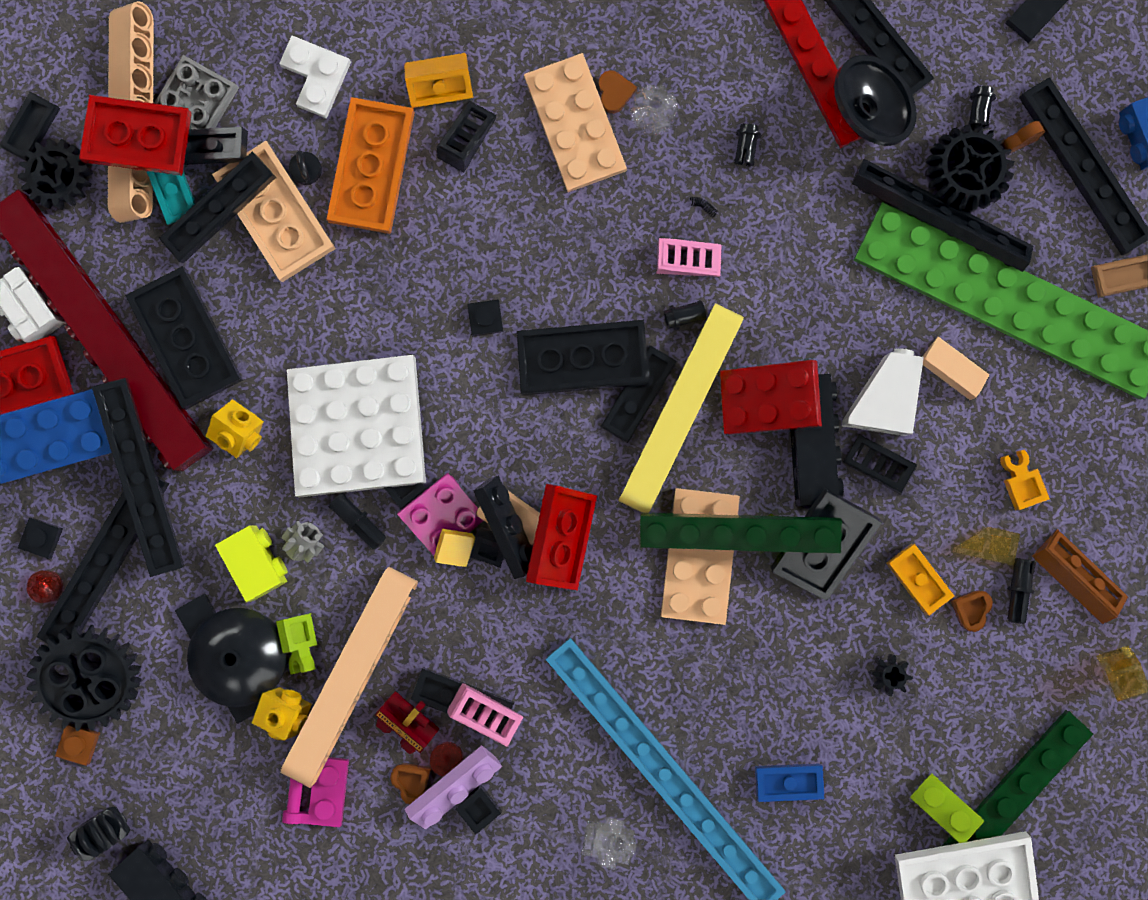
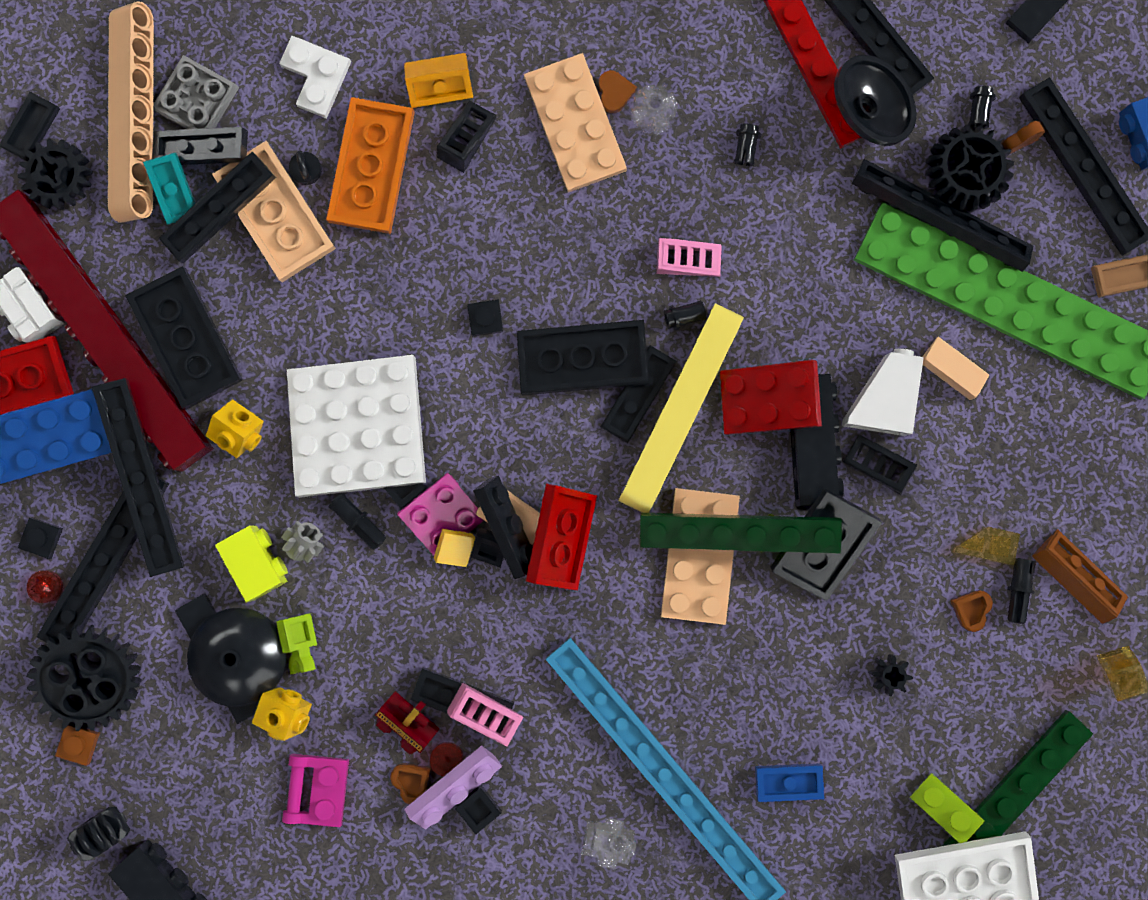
(135, 135): red plate -> none
(349, 677): light nougat beam -> none
(696, 200): black leg -> none
(920, 579): light orange plate -> none
(1024, 486): light orange plate -> none

